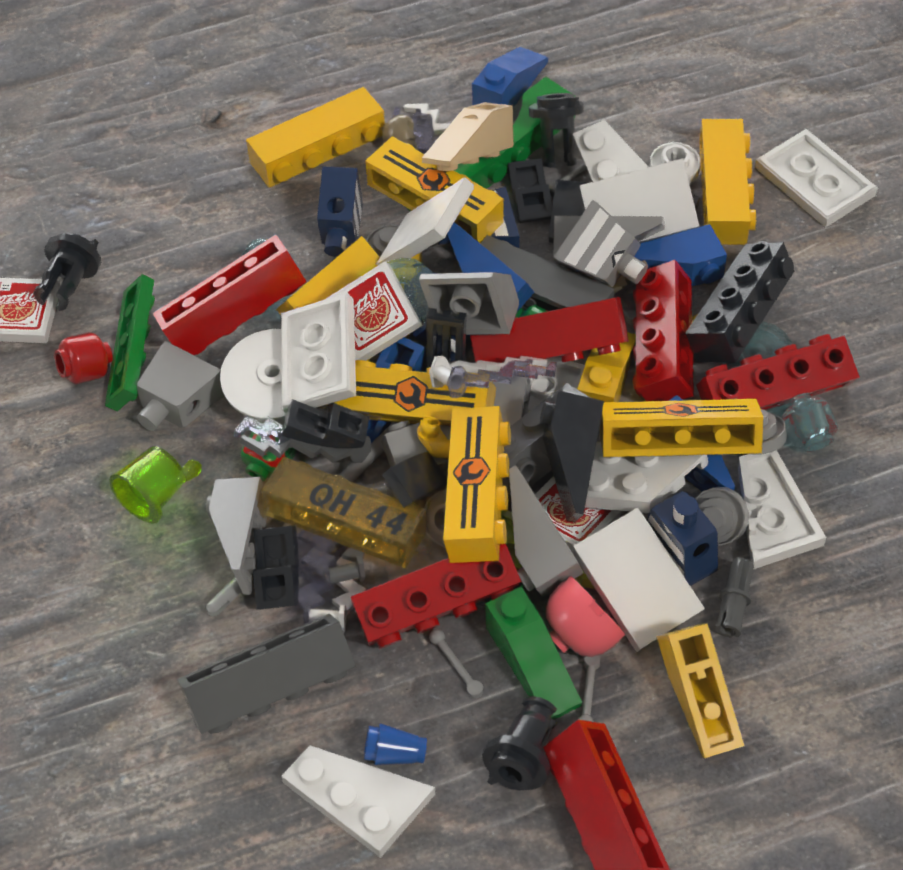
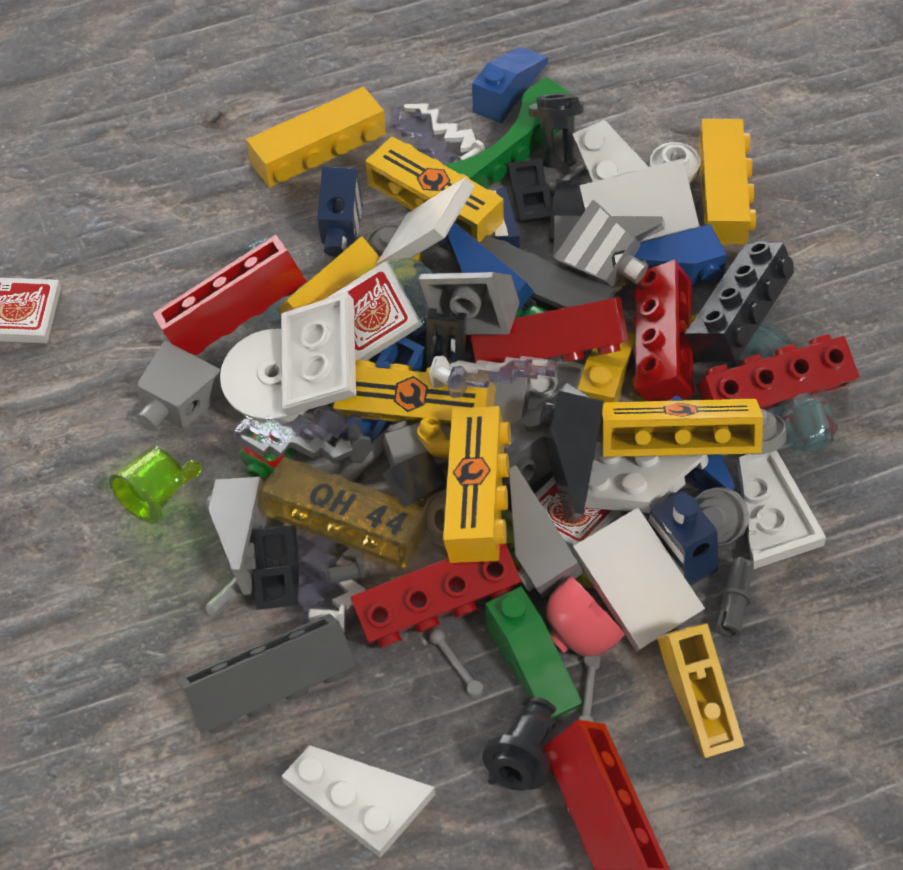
(71, 259): black piece -> none
(83, 358): red head -> none
(129, 343): green plate -> none
(334, 429): black slope -> none
(393, 746): blue cone -> none
(401, 128): dark tan piece -> none
(473, 134): tan slope -> none
(816, 178): white tile -> none

